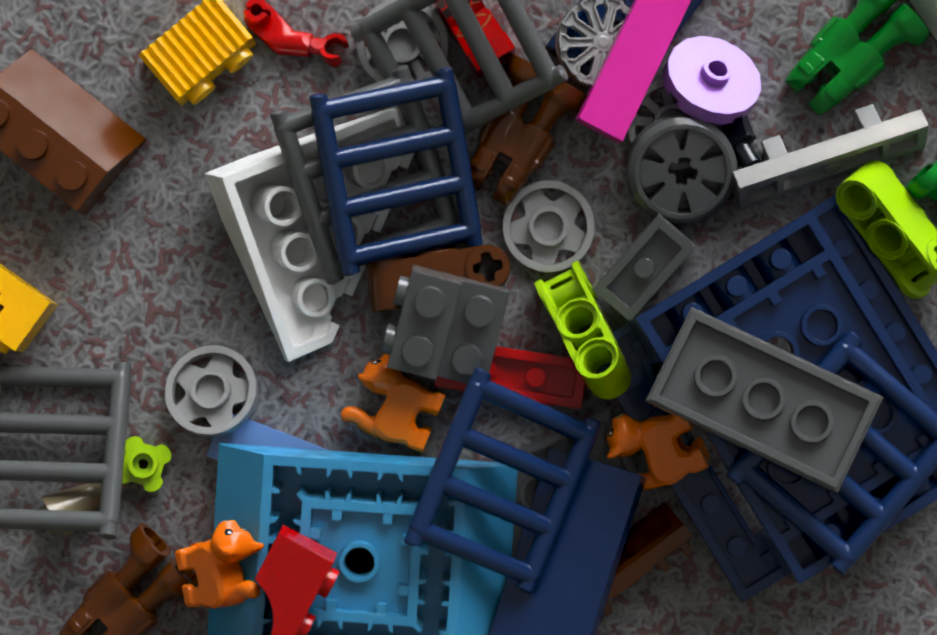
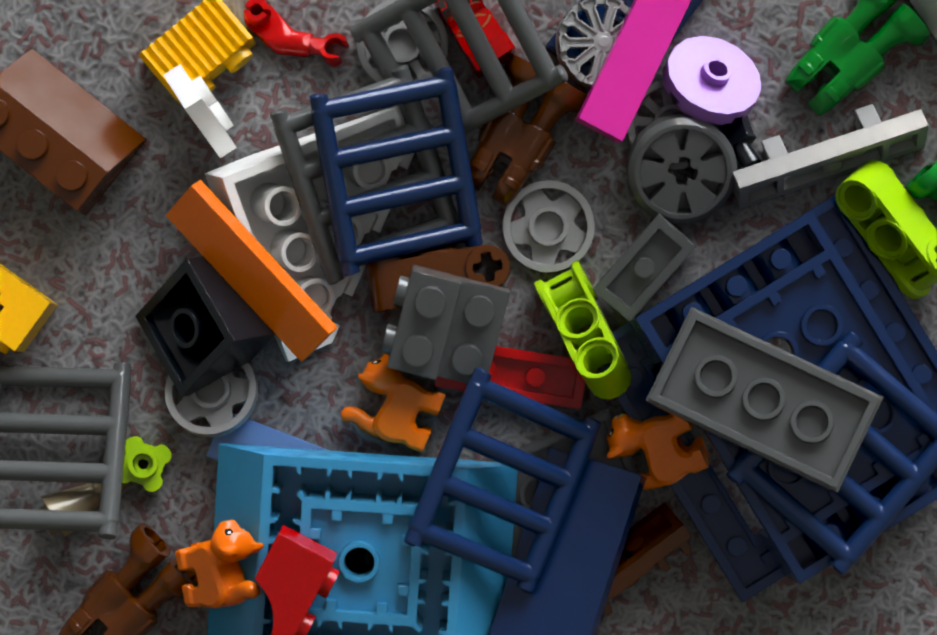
(201, 326): none -> black slope
(202, 109): none -> white plate
(251, 270): none -> orange tile

